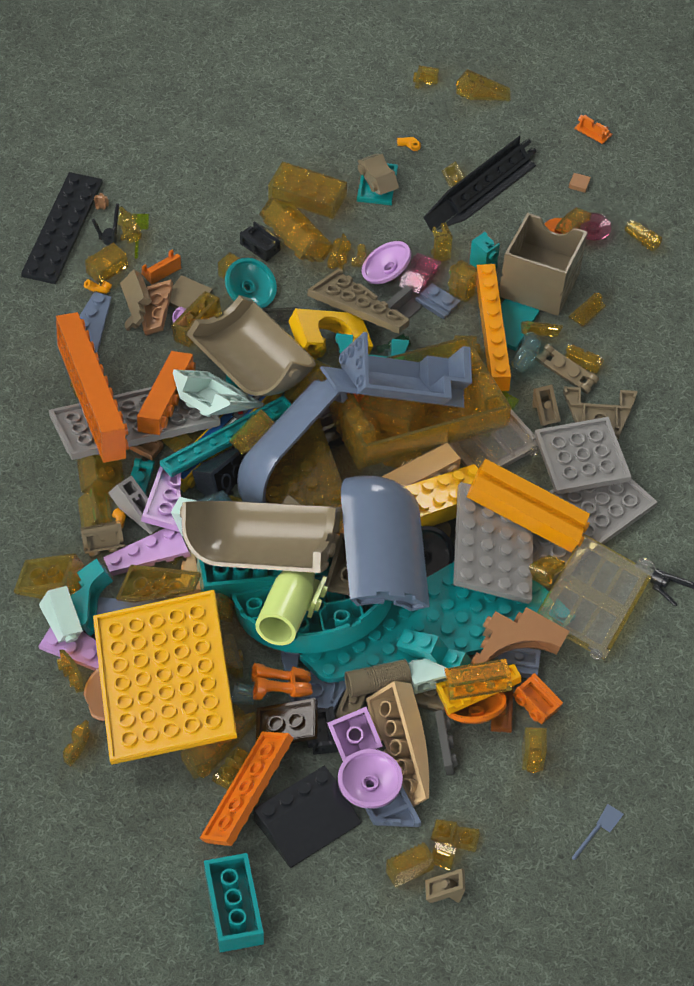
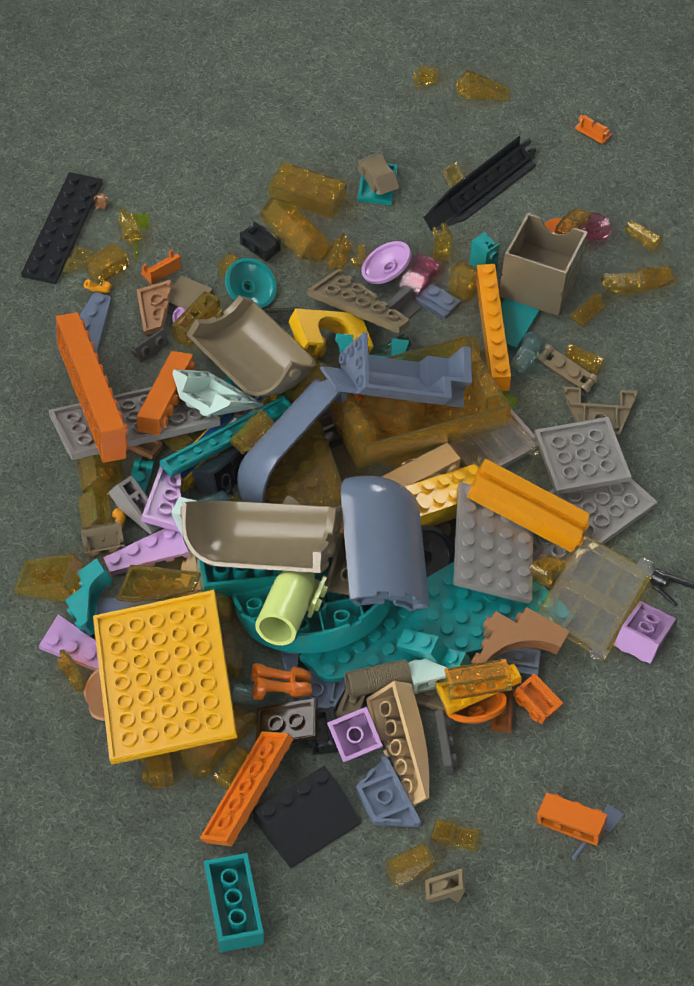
(61, 614): light aqua slope -> none
(77, 259): none -> clear yellow slope
(79, 738): clear yellow slope -> none
(109, 234): black plant -> none
(136, 297): dark tan piece -> none
(150, 345): none -> dark grey hinge
(158, 771): none -> clear yellow hinge
(372, 768): lavender dish -> none
(411, 142): light orange arm -> none
(444, 855): clear yellow tile -> none
(534, 749): clear yellow brick -> none
(541, 329): clear yellow slope -> none
(546, 405): dark tan slope -> none
(572, 818): none -> orange brick
(579, 182): medium nougat tile -> none
(642, 280): none -> clear yellow slope
(644, 632): none -> lavender slope

